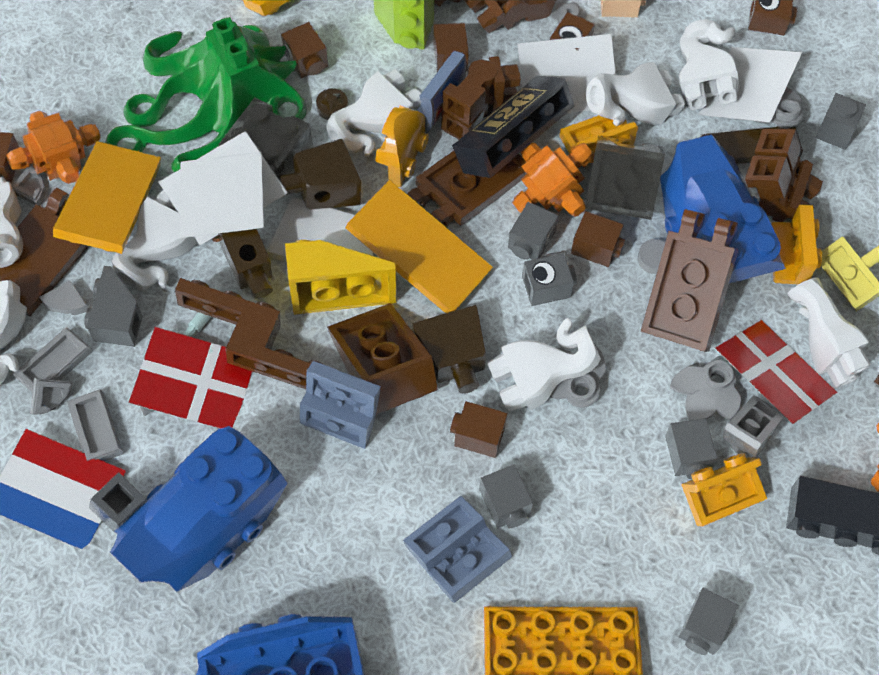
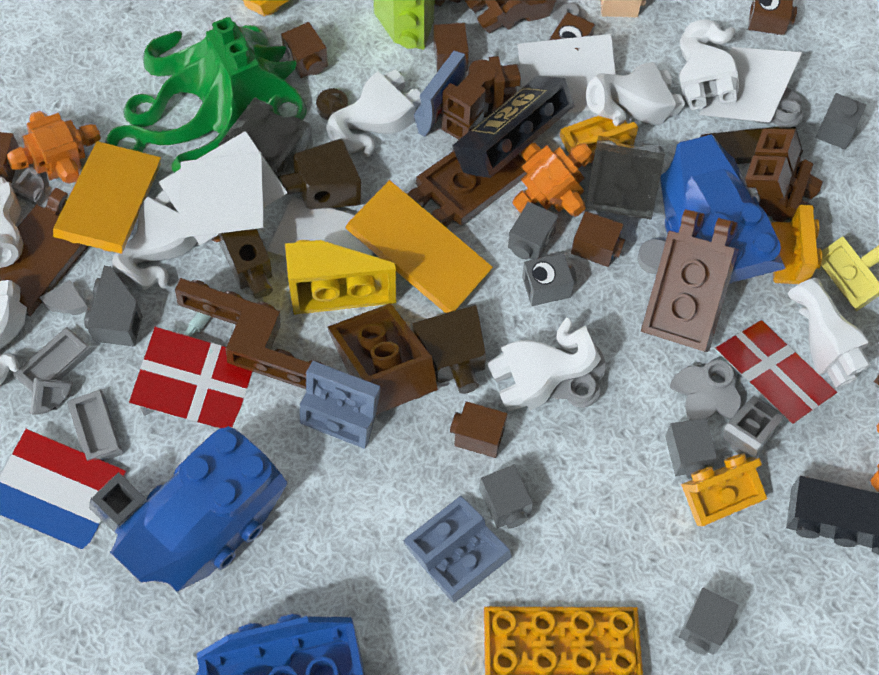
(402, 142): light orange slope -> none

